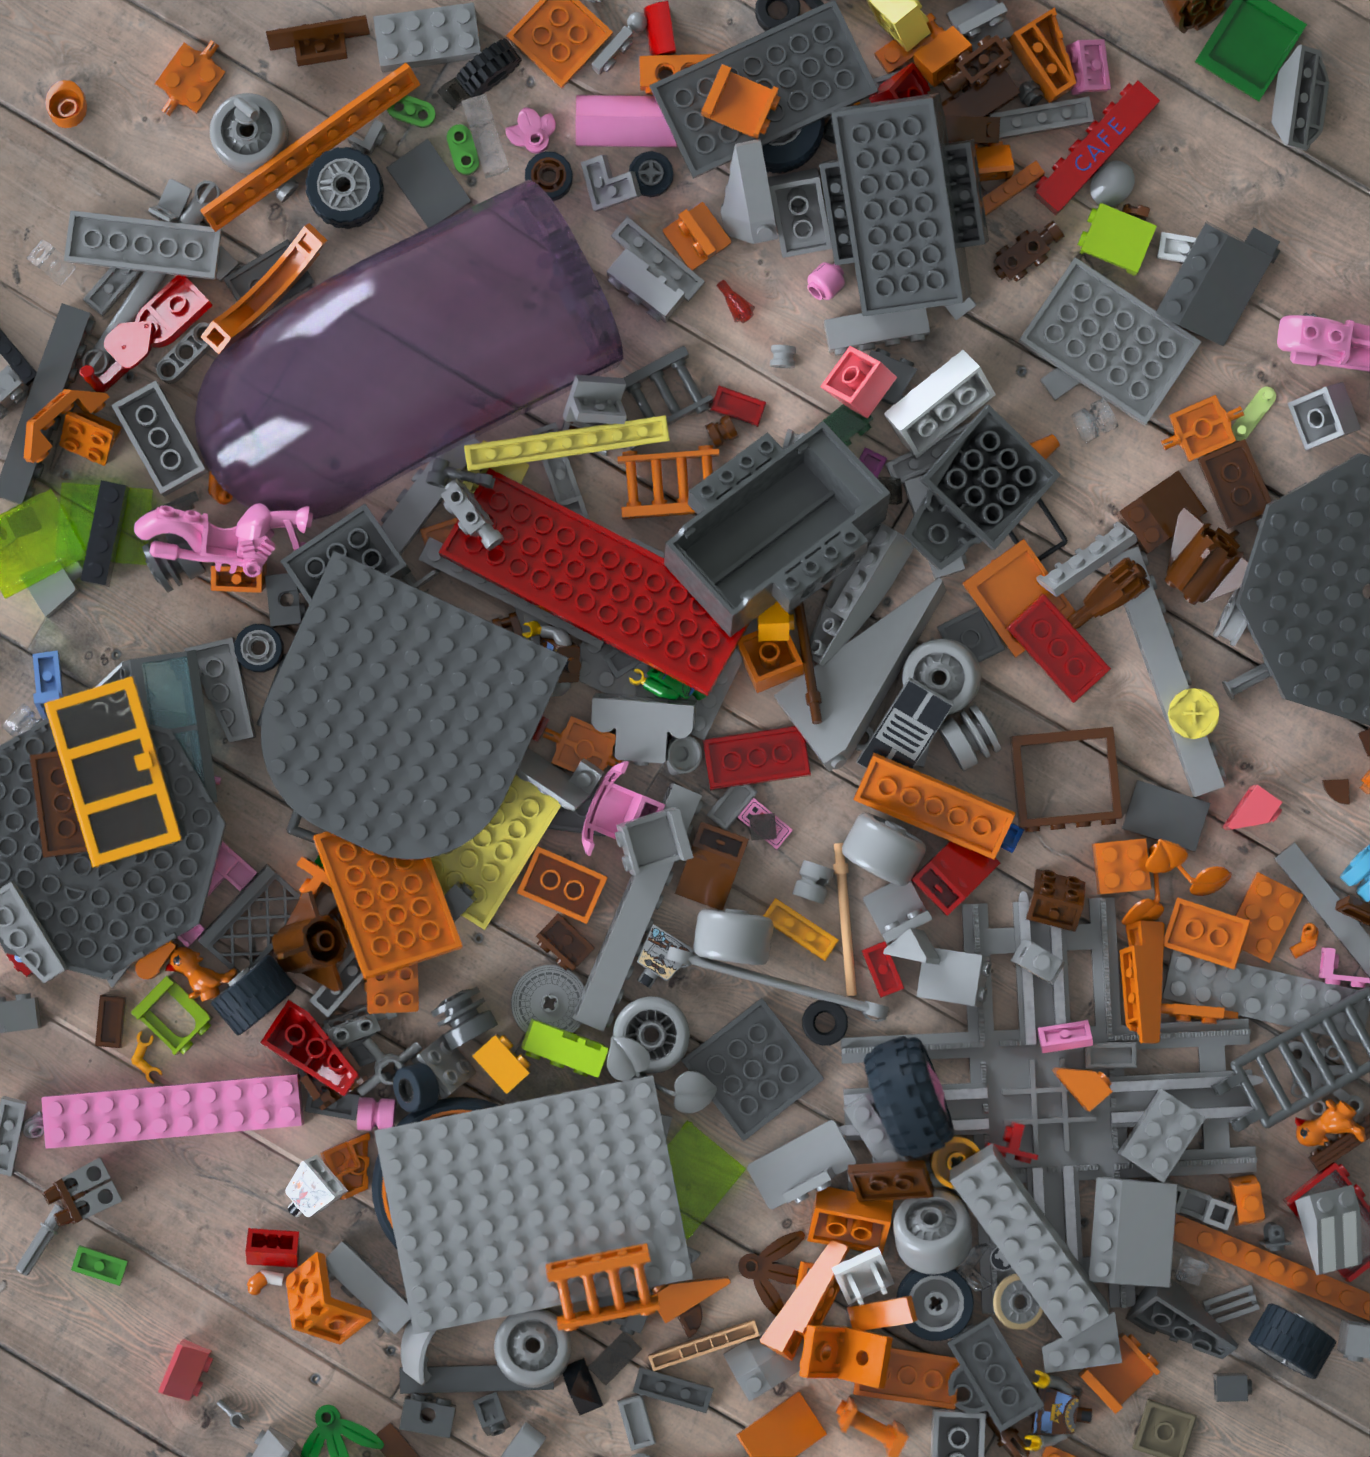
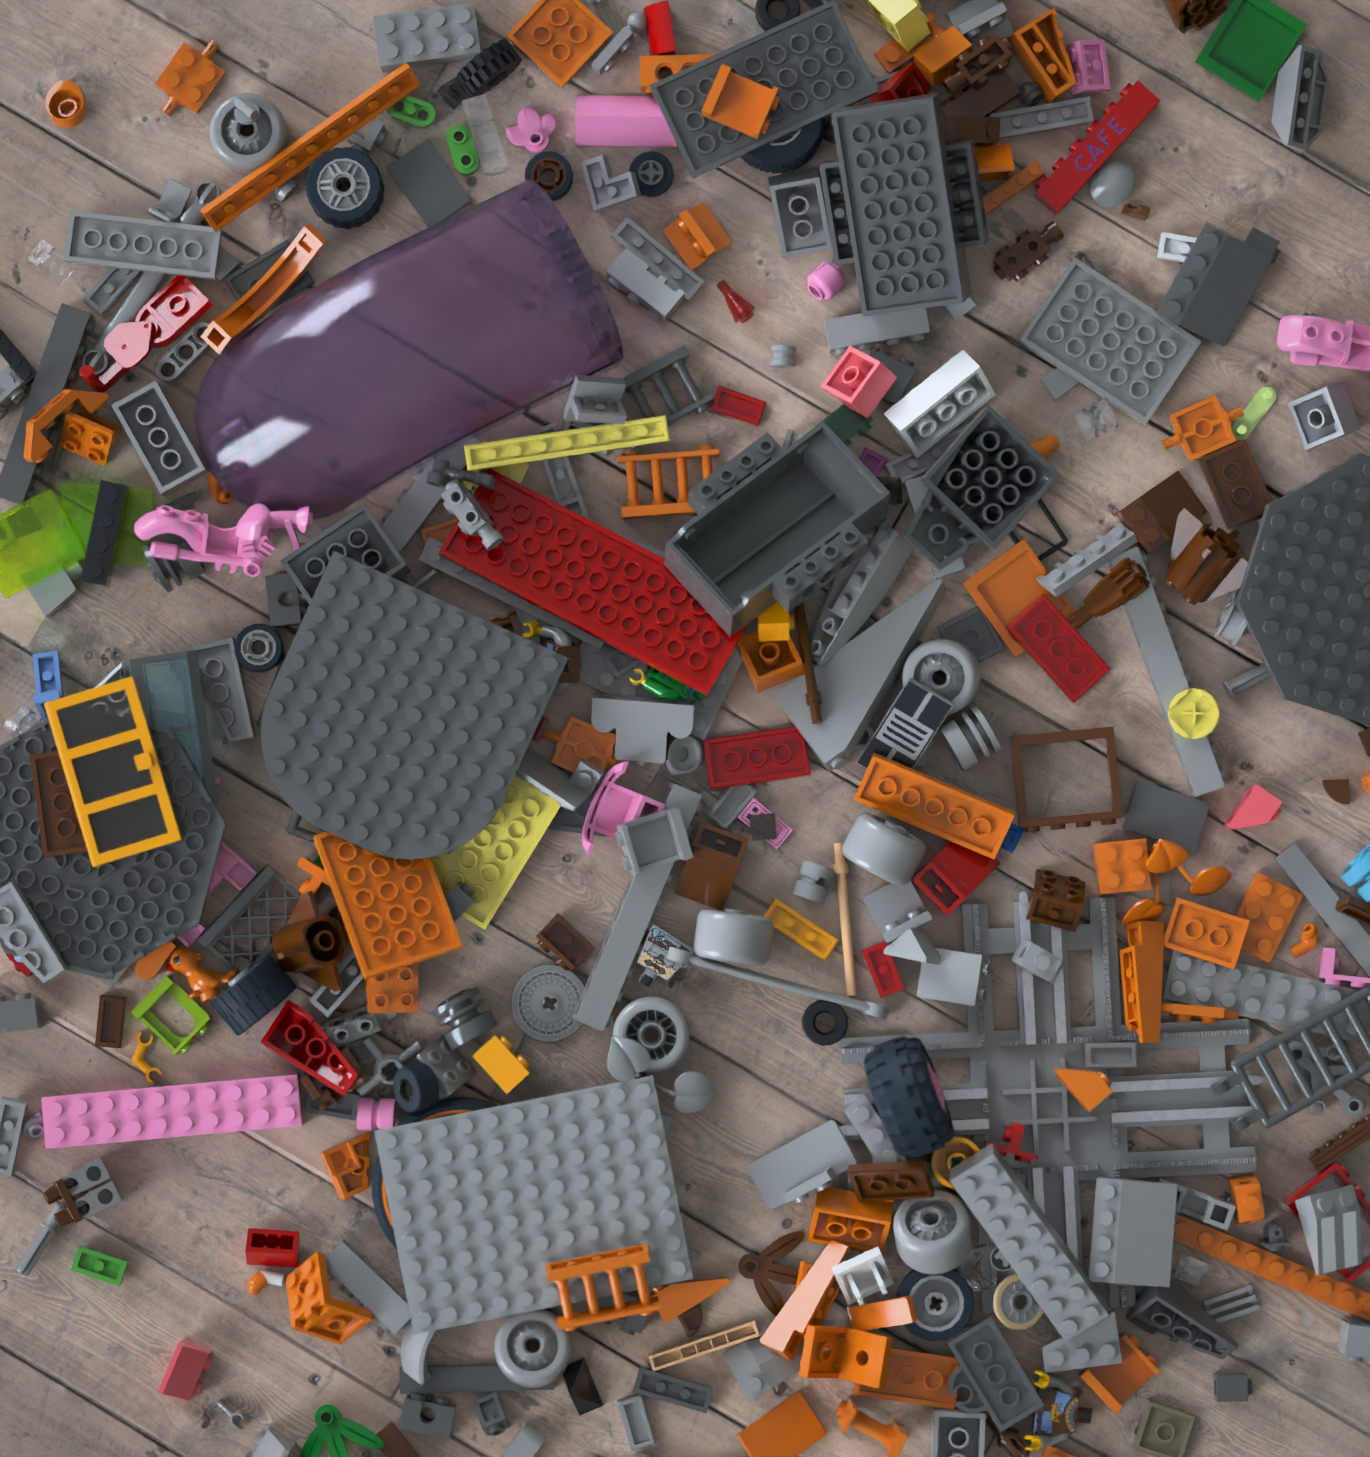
(238, 581): orange brick -> none
(313, 1188): white torso -> none
(319, 41): reddish brown bracket -> none
(562, 885): orange brick -> none
(564, 1048): lime wedge -> none
(614, 1358): clear smoke plate -> none
(700, 1174): clear neon green piece -> none
(721, 431): reddish brown wheel -> none
(747, 201): light grey wedge -> none
(754, 1068): dark grey plate -> none
(1065, 1036): bright pink plate -> none
(1117, 238): lime panel -> none
(1161, 1135): light grey brick -> none
(1292, 1340): black wheel -> none
(1334, 1120): orange animal -> none

